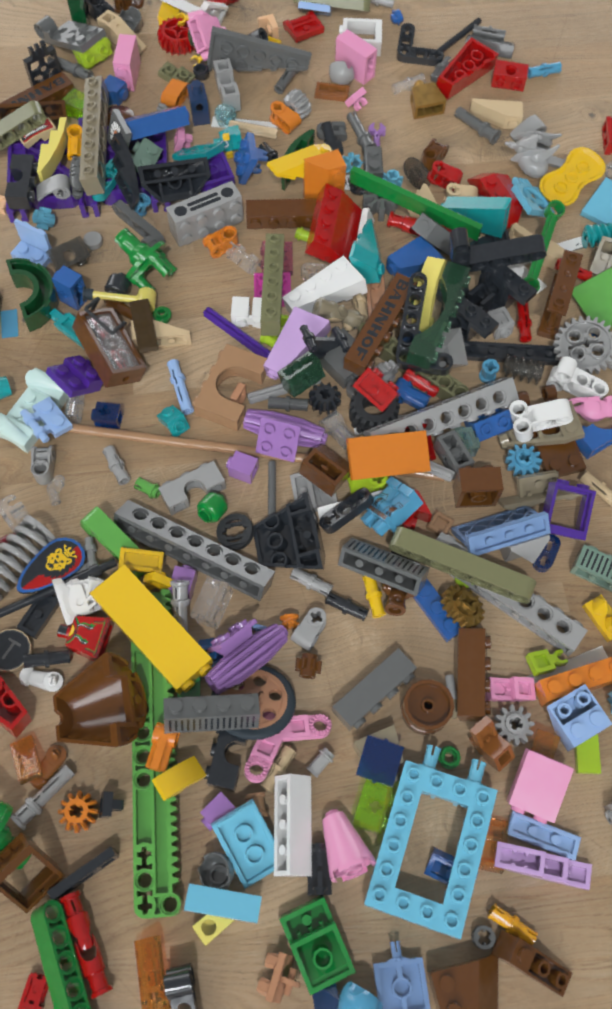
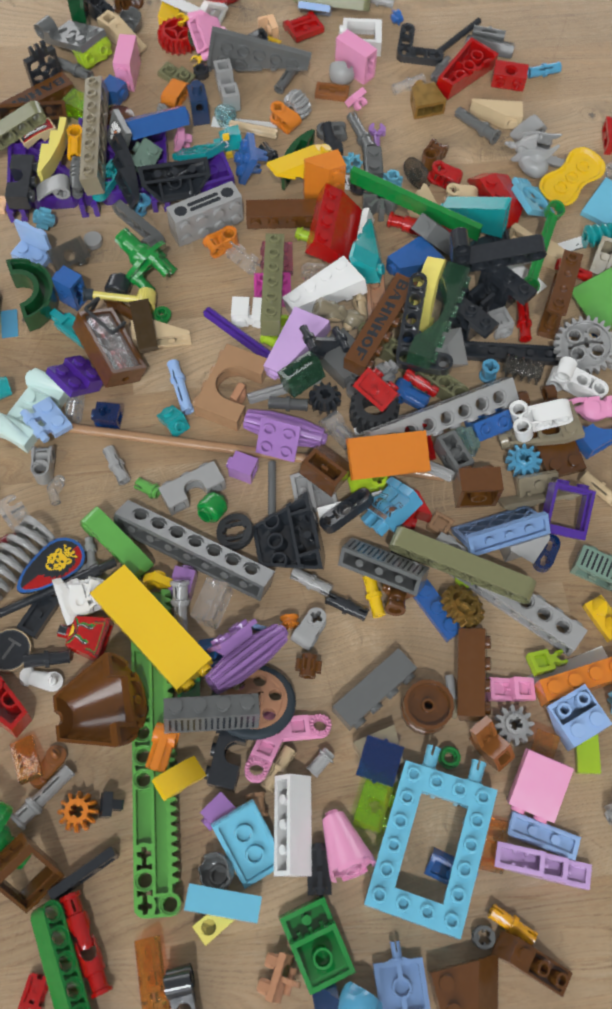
(141, 560): yellow tile -> none

